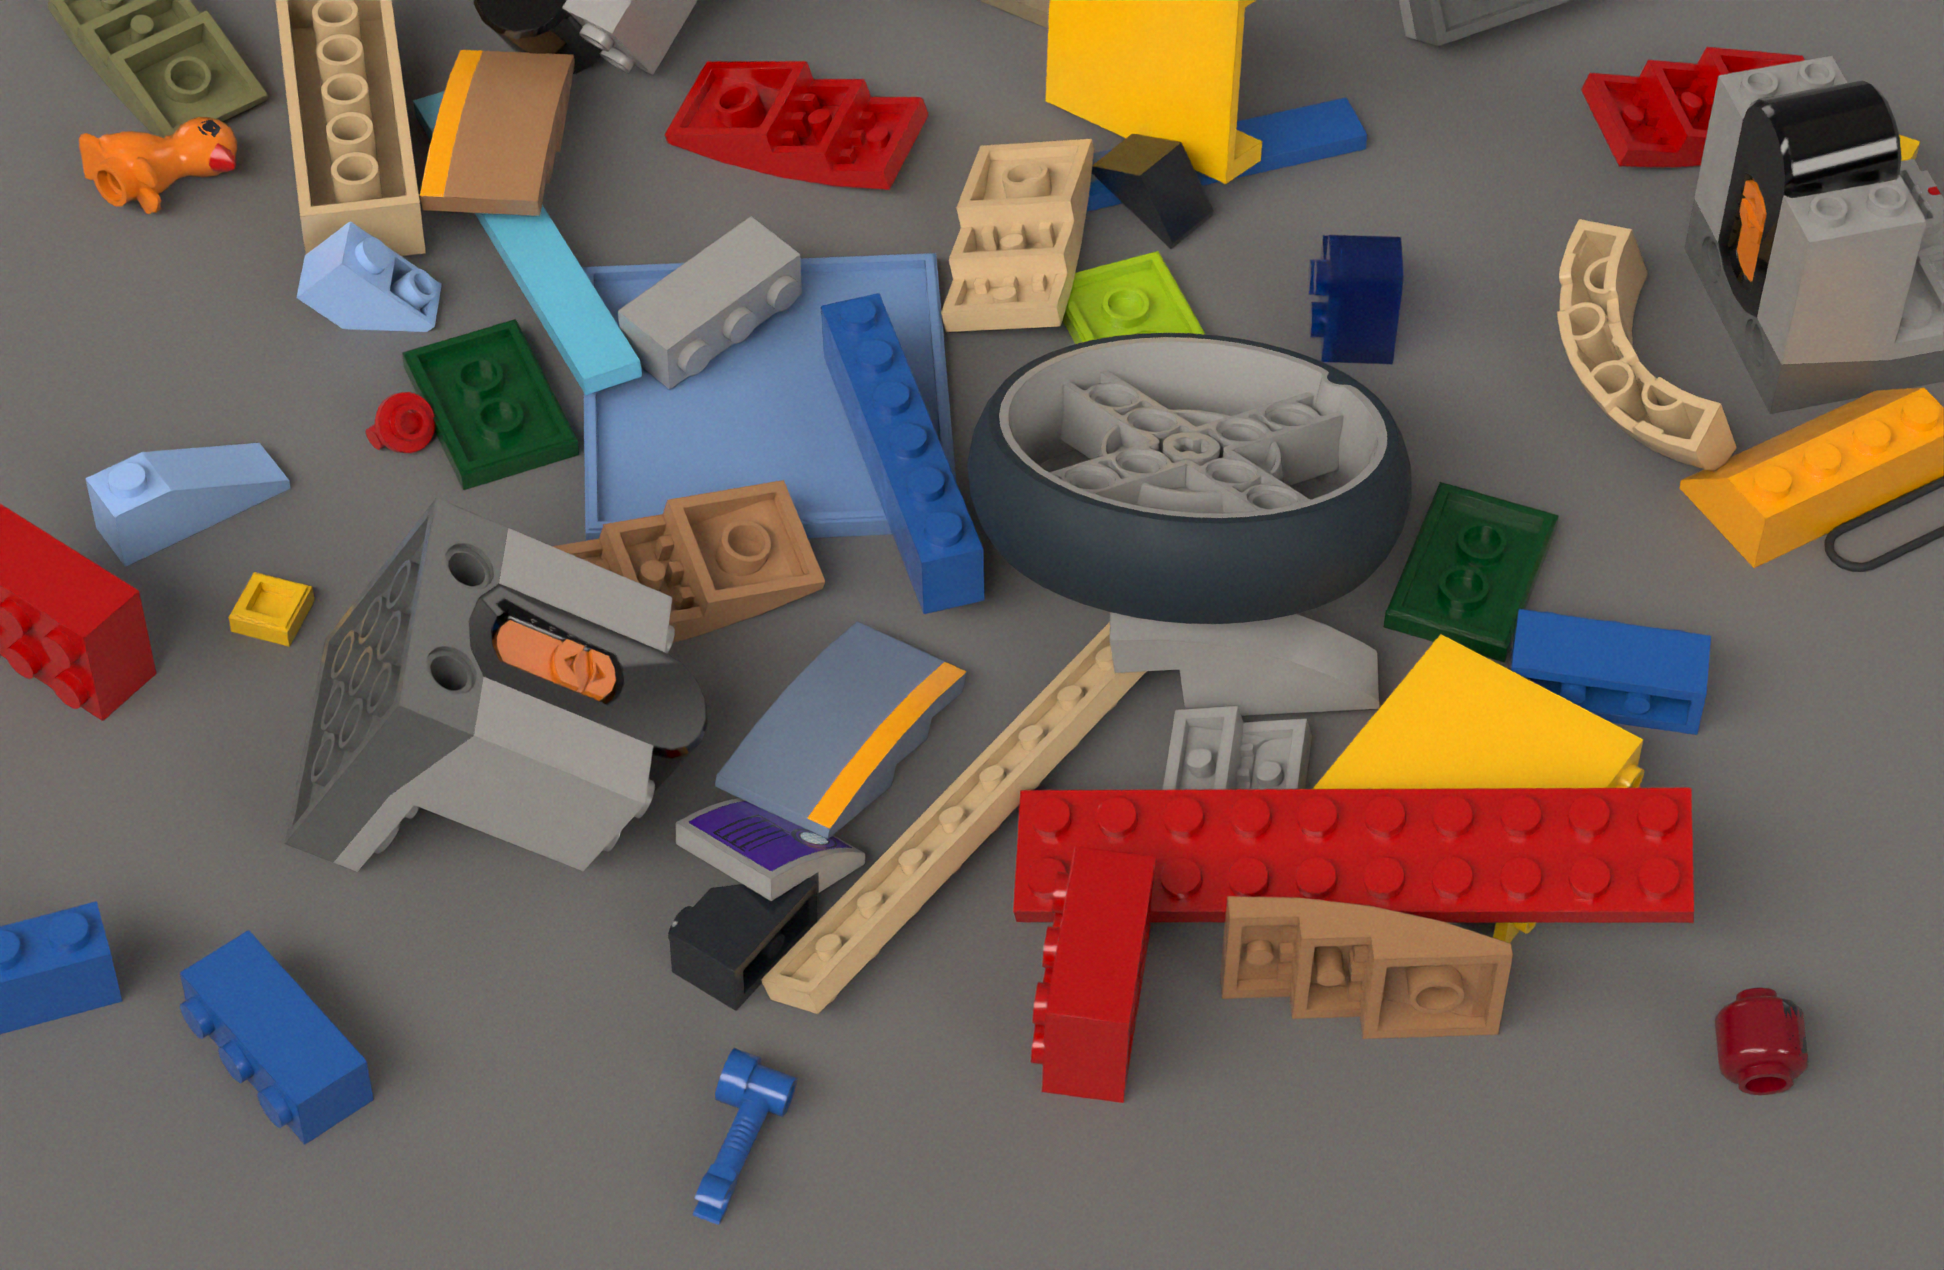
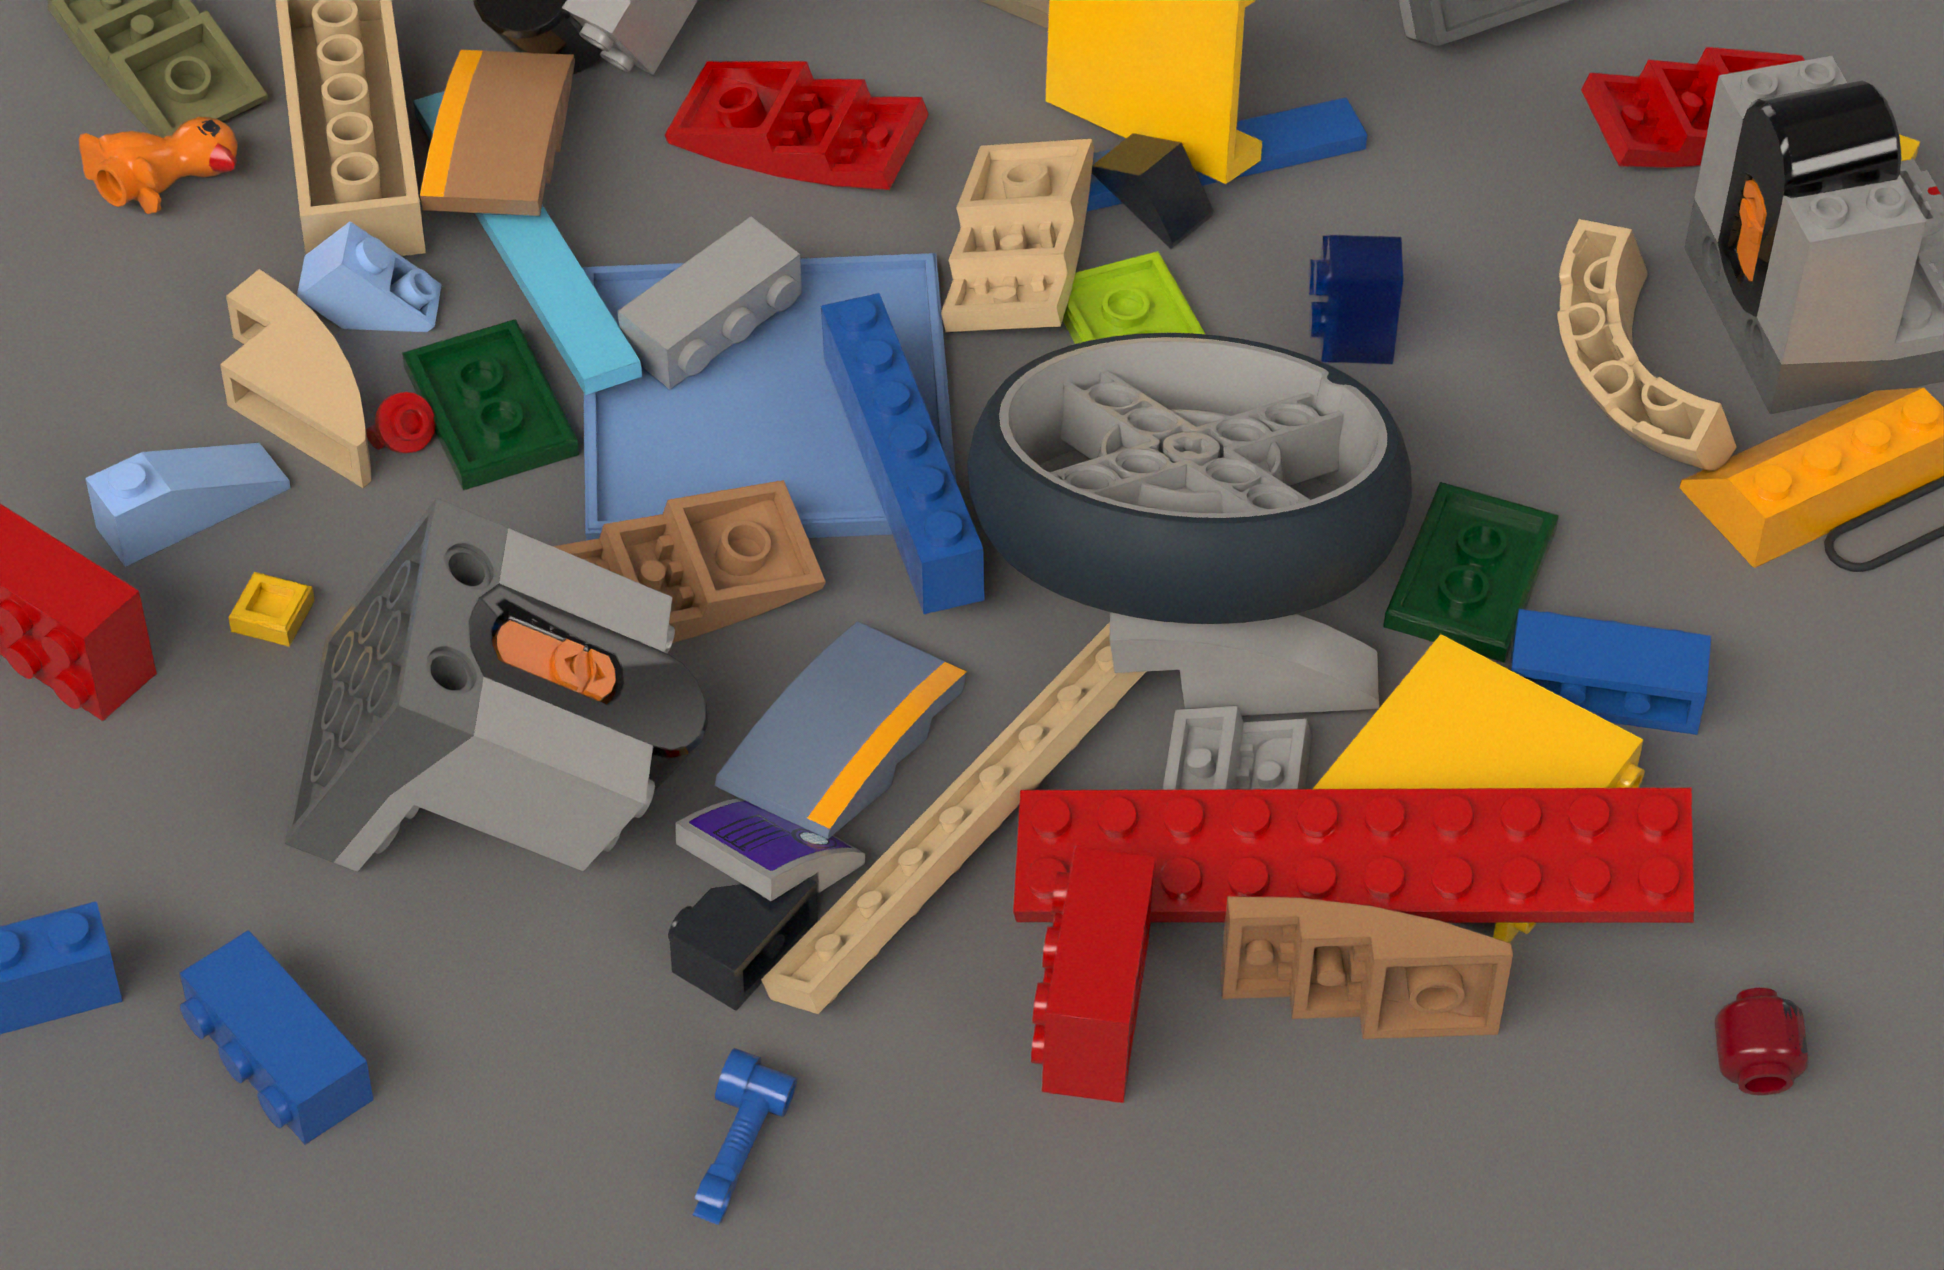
(294, 377): none -> tan slope

